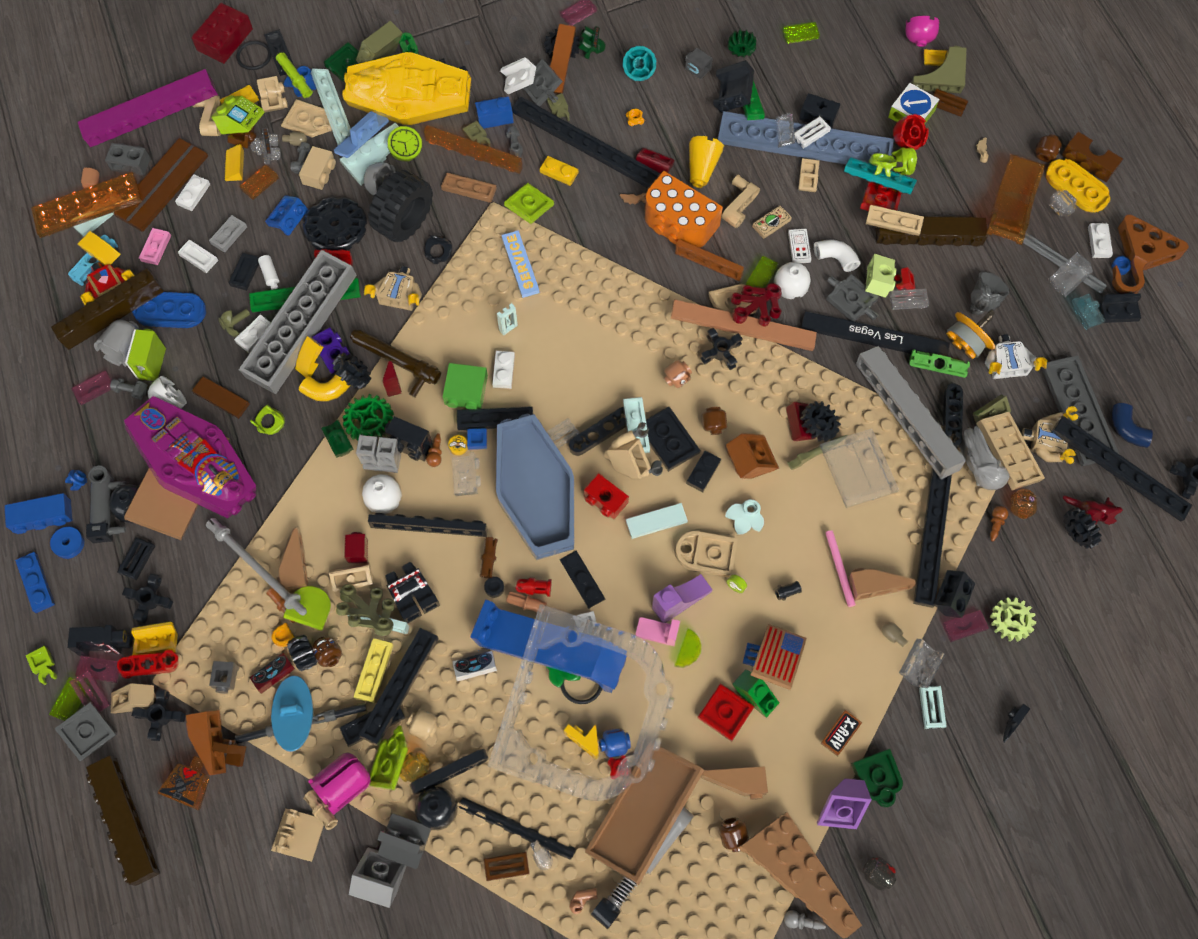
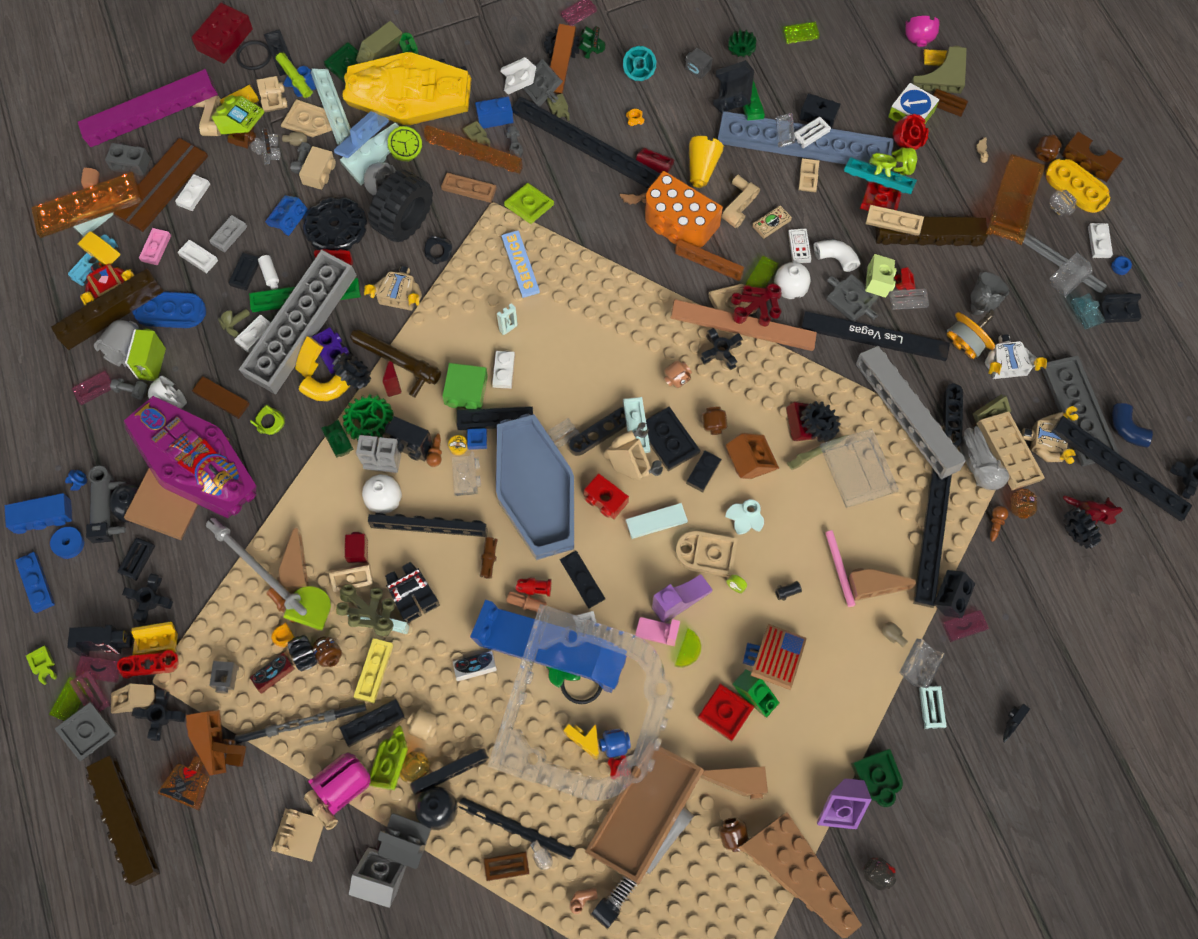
(234, 163): yellow slope -> none
(259, 182): clear orange plate -> none
(292, 713): dark azure shield -> none
(398, 687): black plate -> none
(494, 587): black tile -> none
(559, 170): yellow plate -> none
(794, 919): light grey bar -> none
(841, 733): tile -> none
(951, 366): bright green piece -> none
(1018, 627): yellowish green gear -> none
(1144, 251): dark orange piece -> none

